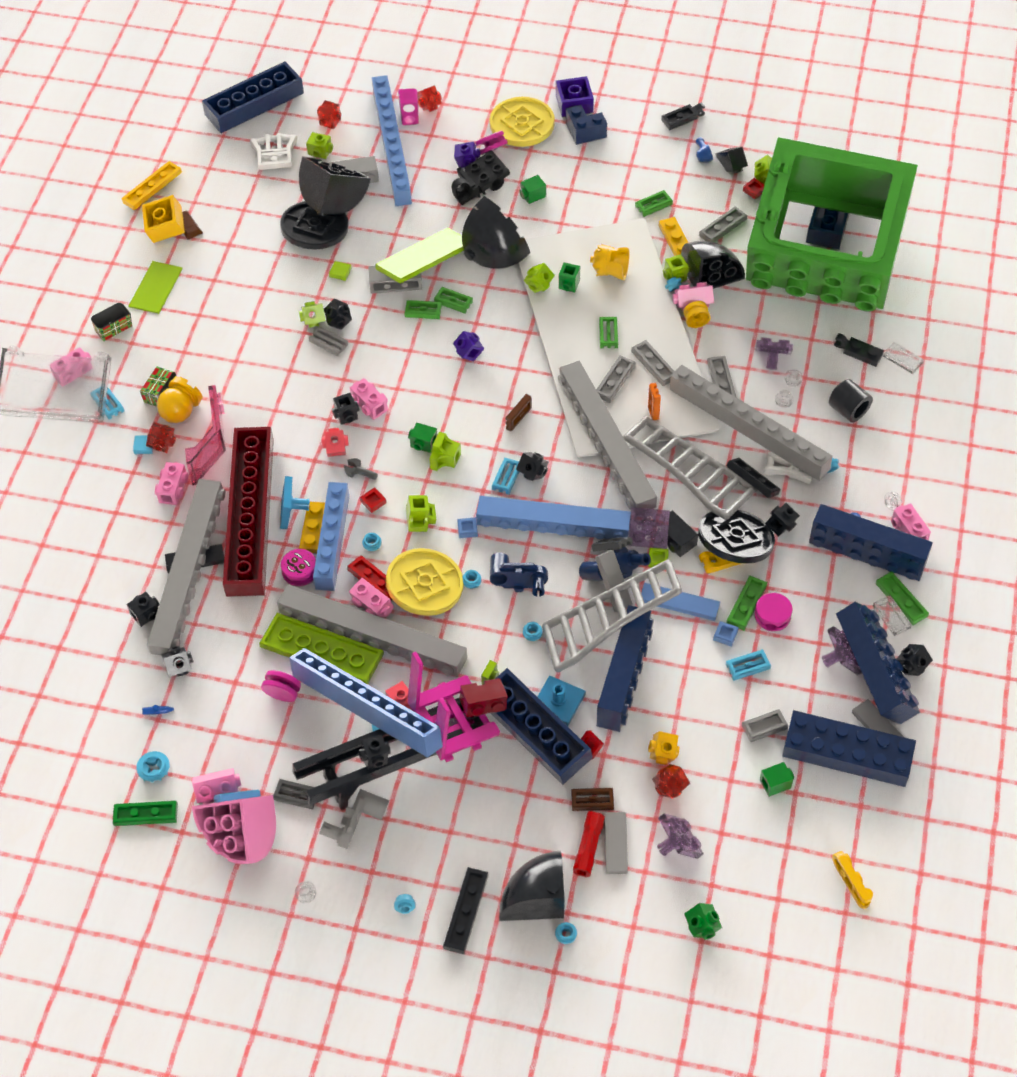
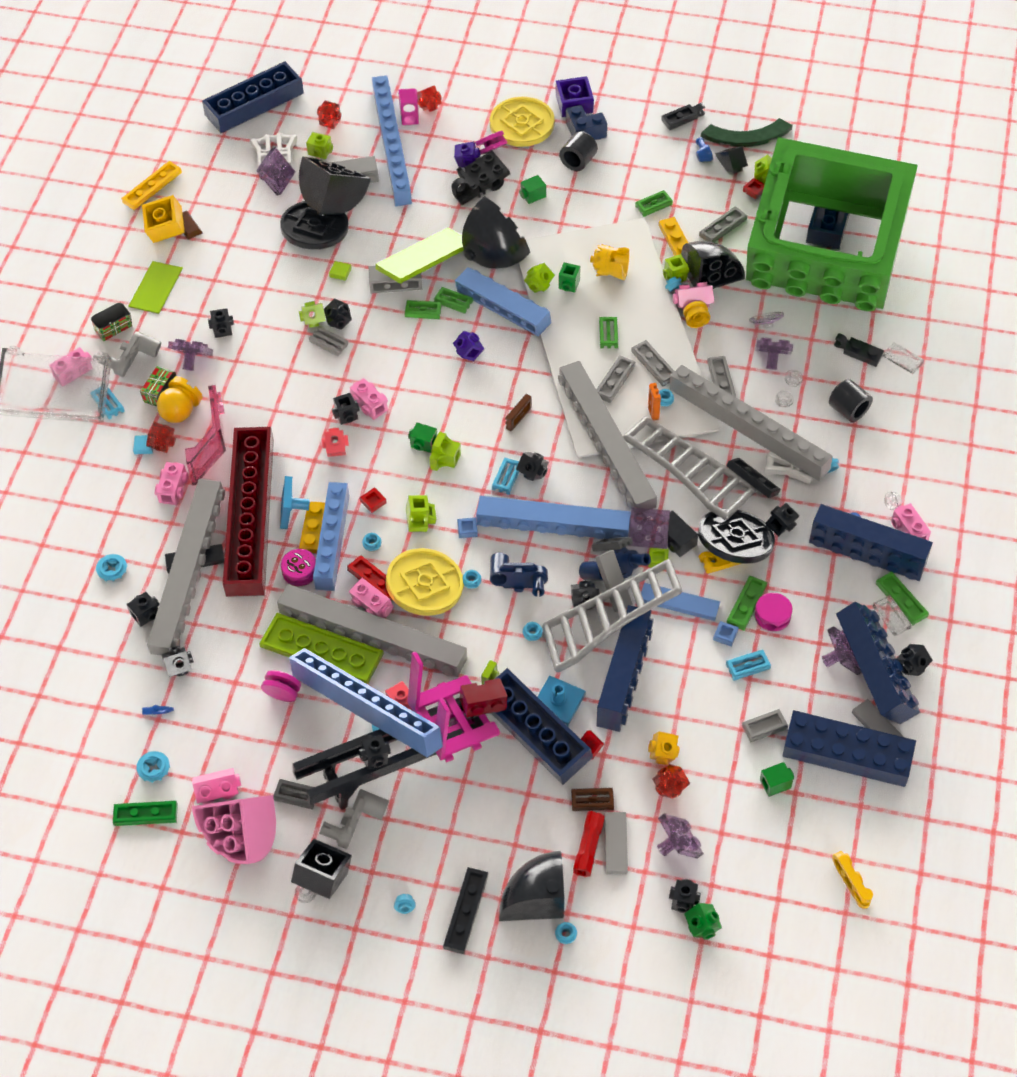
(114, 561): none -> medium azure gear
(138, 342): none -> light grey piece
(190, 351): none -> clear purple plate
(221, 322): none -> black brick
(236, 795): medium azure tile -> none
(272, 172): none -> clear purple plate
(321, 868): none -> black brick
(357, 469): dark grey bar -> none
(503, 301): none -> medium blue brick
(578, 151): none -> black piece
(581, 589): none -> black brick
(667, 397): none -> medium azure plate
(684, 895): none -> black brick
(747, 138): none -> dark green tile
(766, 319): none -> clear dish

